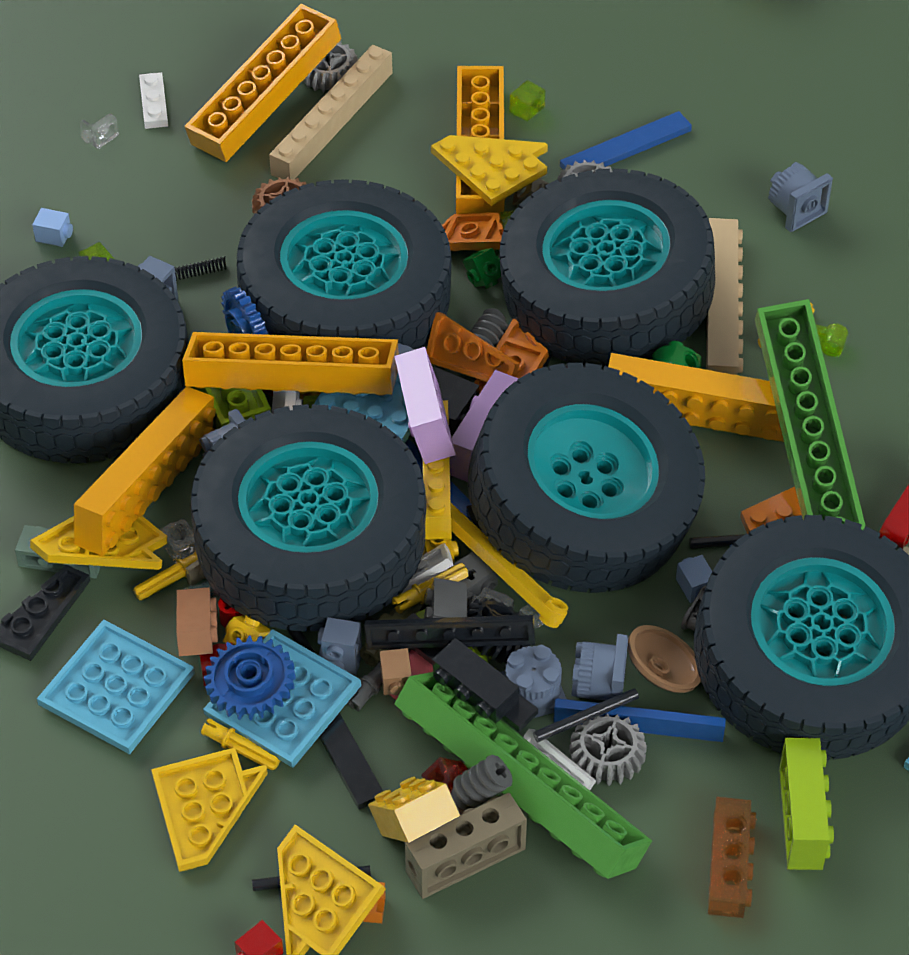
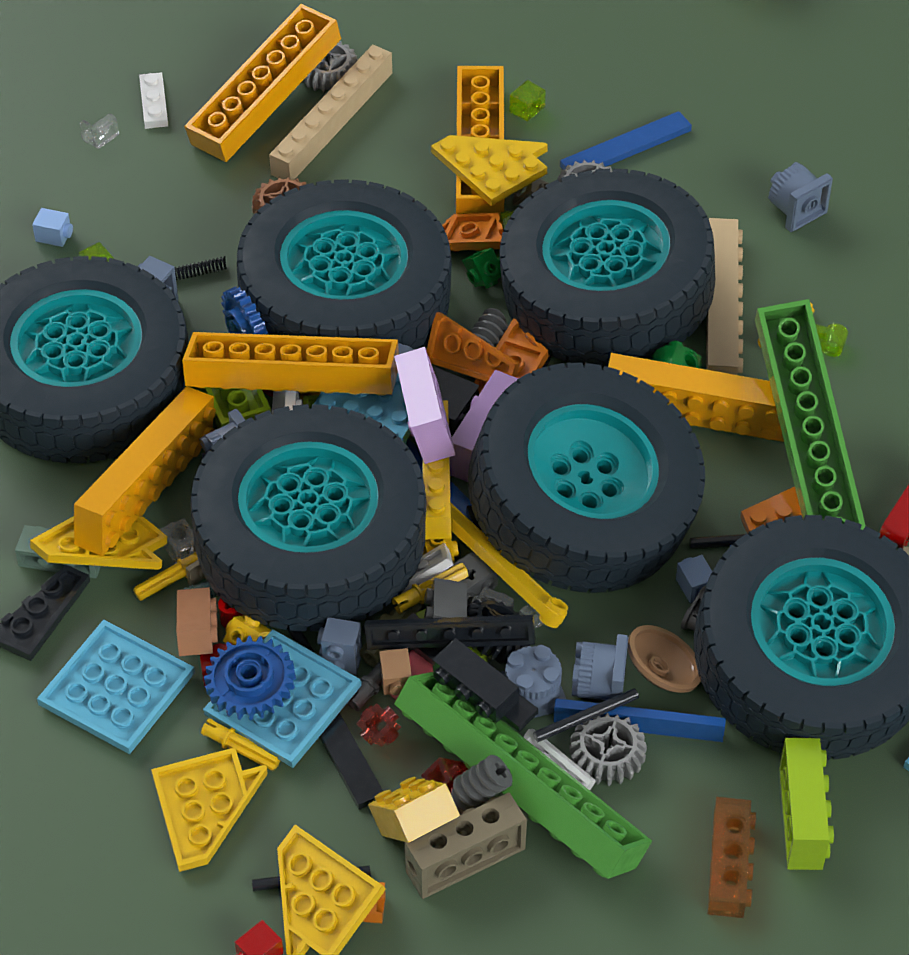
(369, 724): none -> clear red brick

